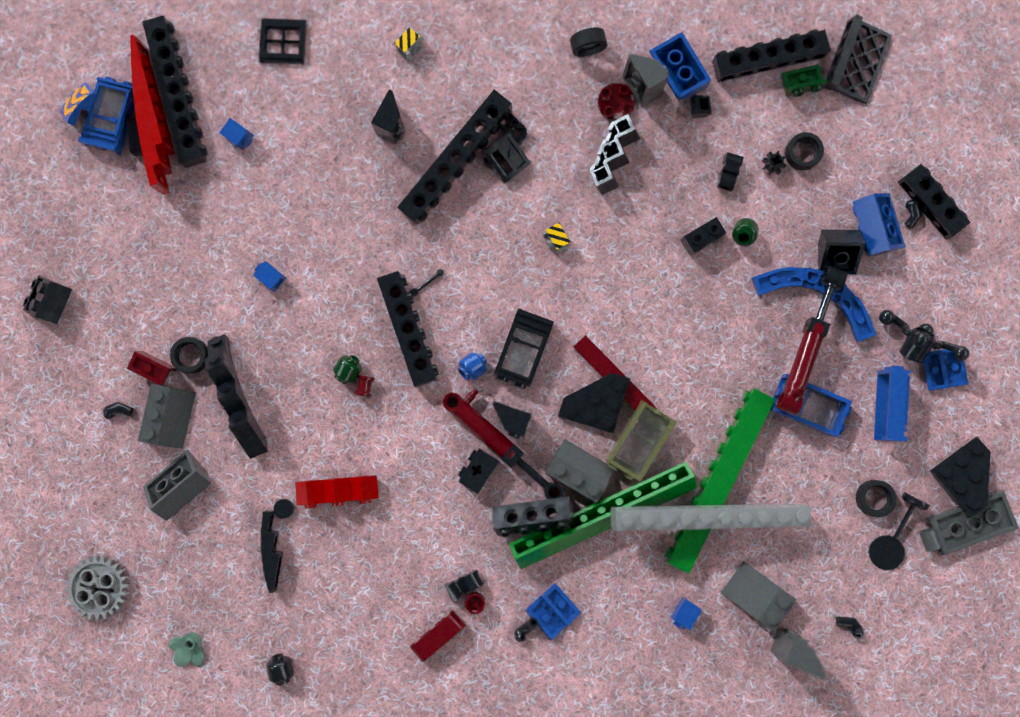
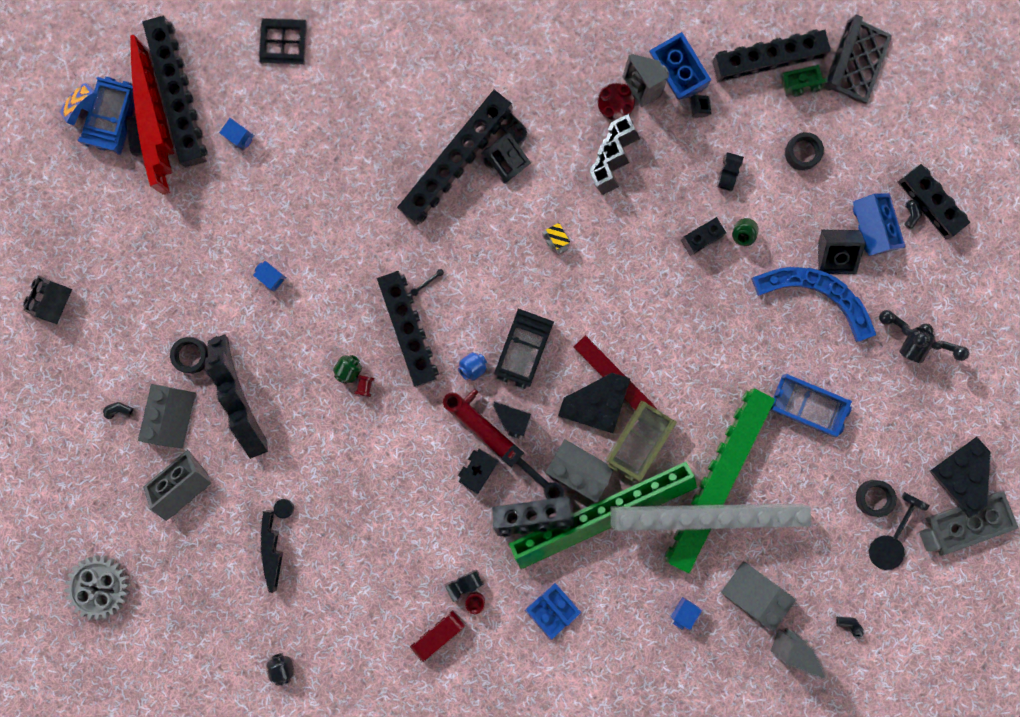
(150, 367): dark red panel -> none
(185, 652): sand green plate -> none
(337, 491): red brick -> none
(387, 120): black slope -> none
(409, 44): brick -> none
(524, 629): black arm -> none
(588, 42): black tyre -> none
(778, 161): black gear -> none
(814, 332): dark red piece -> none
(892, 404): blue door -> none
(944, 370): blue slope -> none

